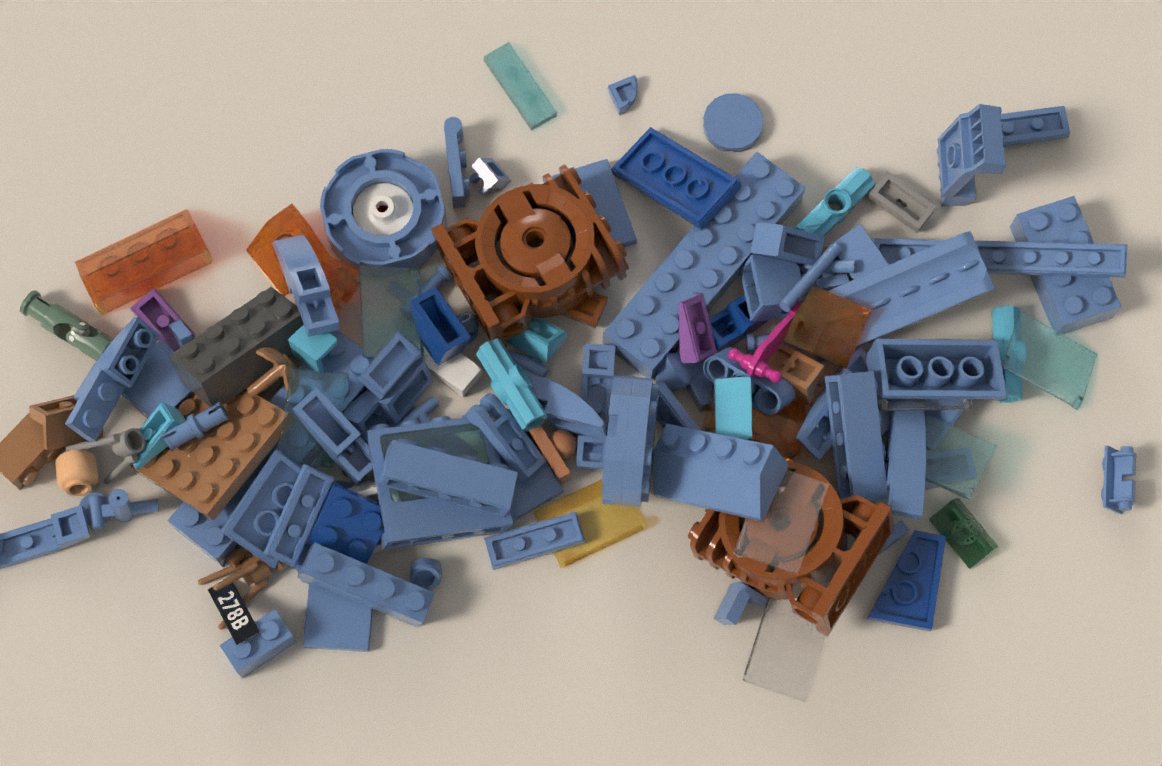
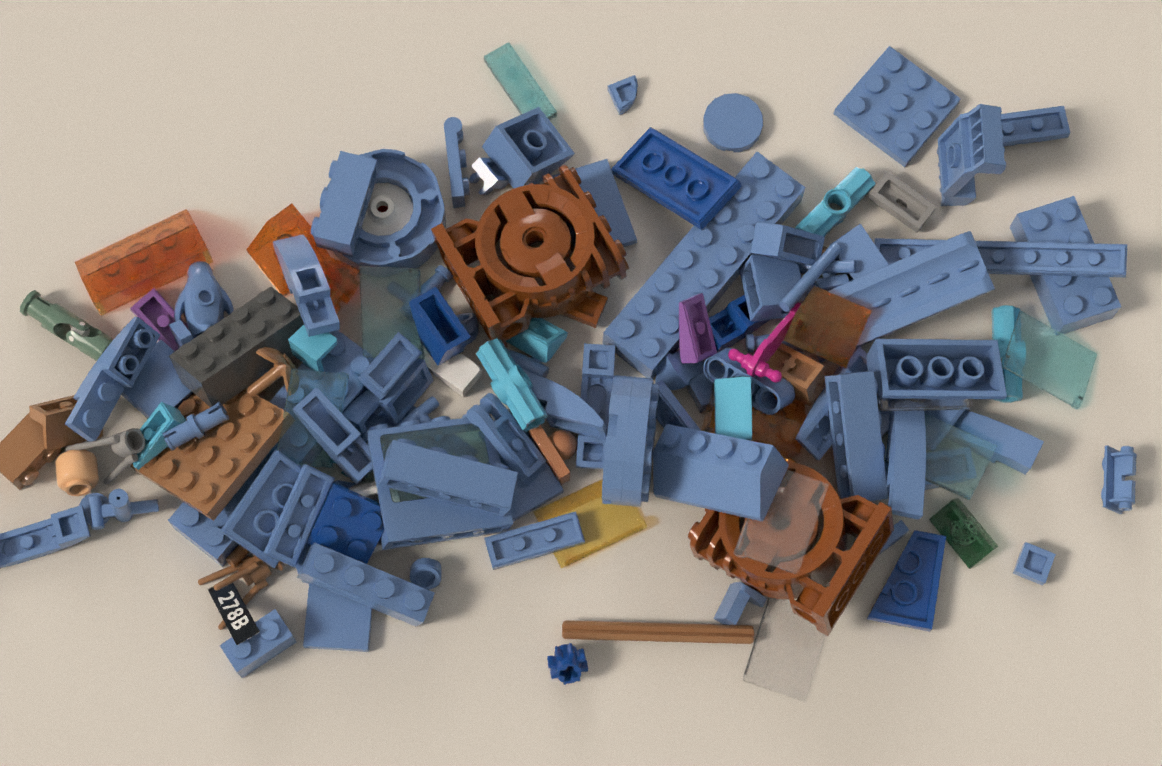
(202, 299): none -> medium blue animal
(345, 202): none -> medium blue brick
(527, 148): none -> medium blue slope
(567, 663): none -> blue gear
(658, 632): none -> medium nougat axle
(897, 106): none -> medium blue plate
(1013, 447): none -> medium blue slope
(1034, 563): none -> medium blue plate

